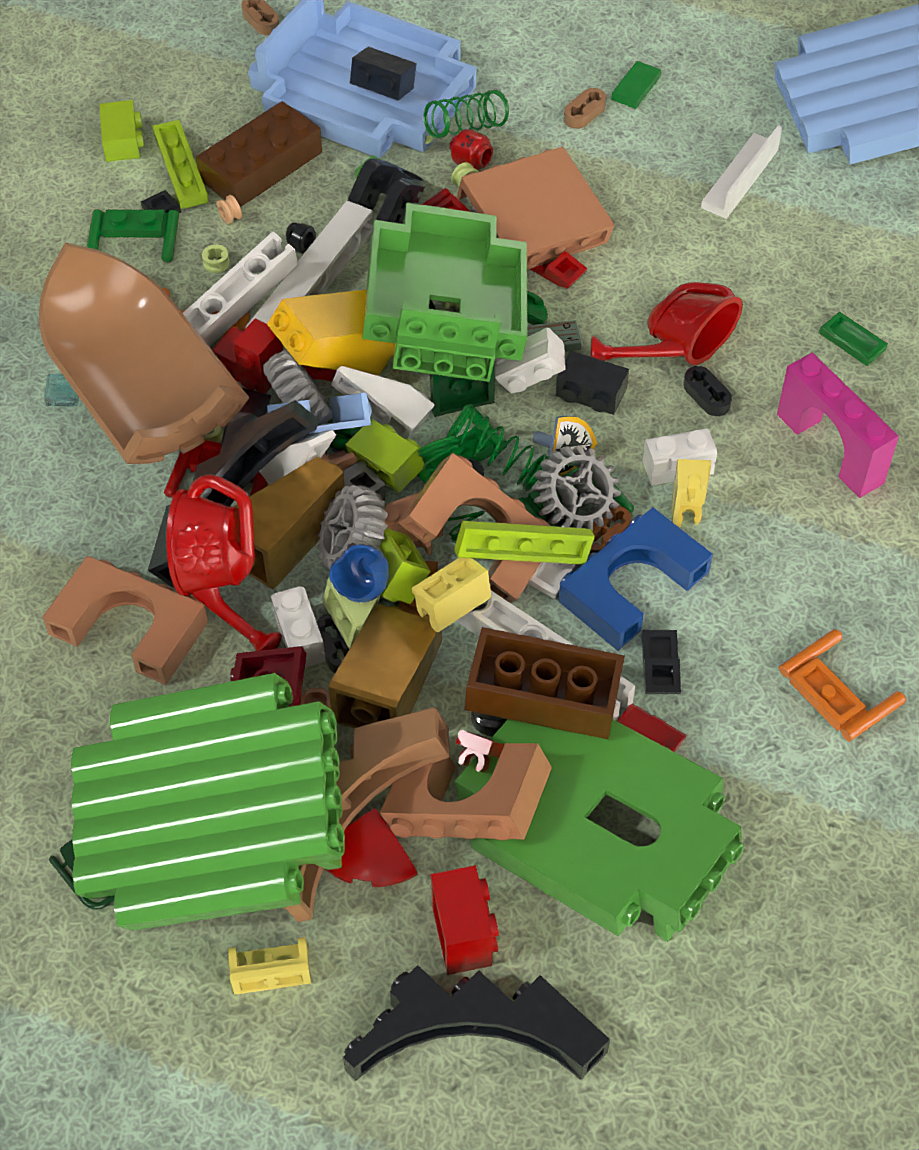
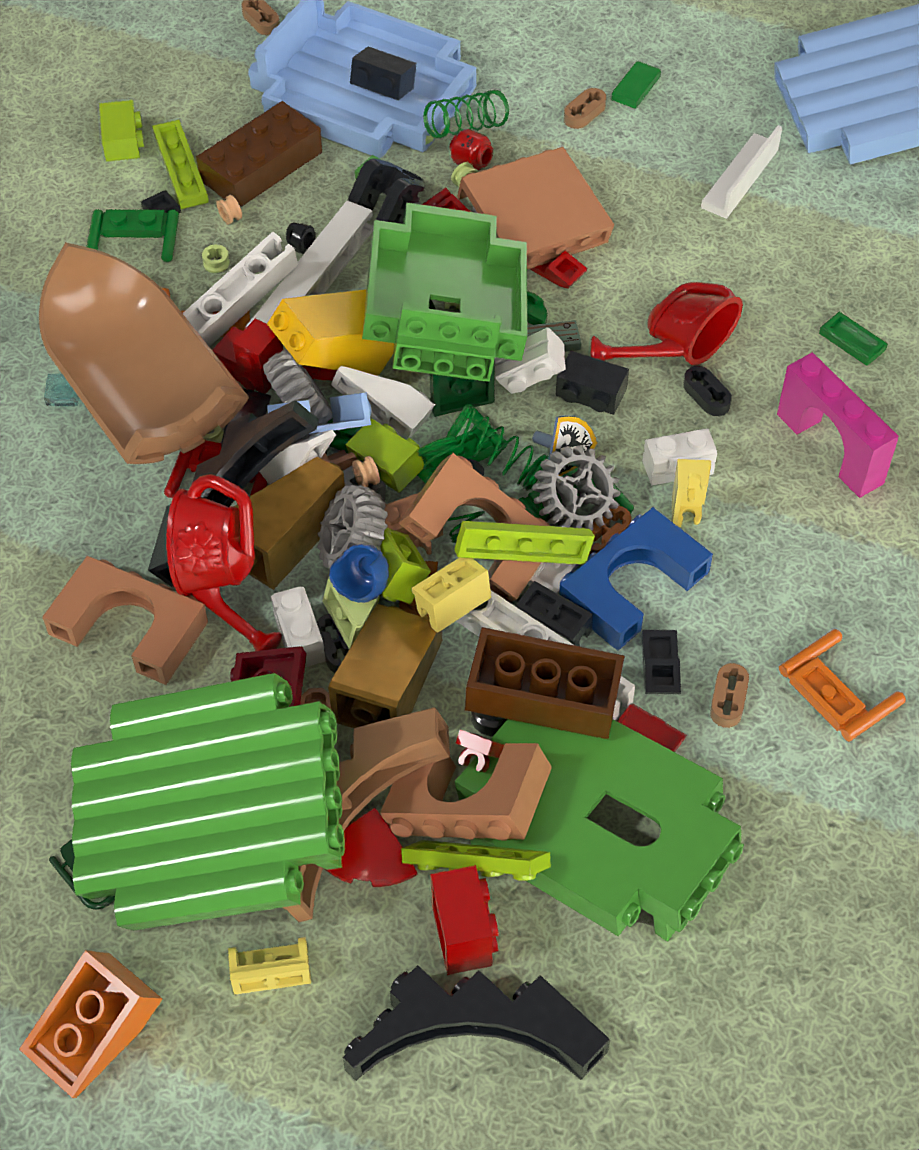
(89, 1021): none -> orange slope
(366, 472): none -> light nougat bush
(488, 859): none -> lime plate
(556, 613): none -> black hinge
(737, 695): none -> medium nougat beam

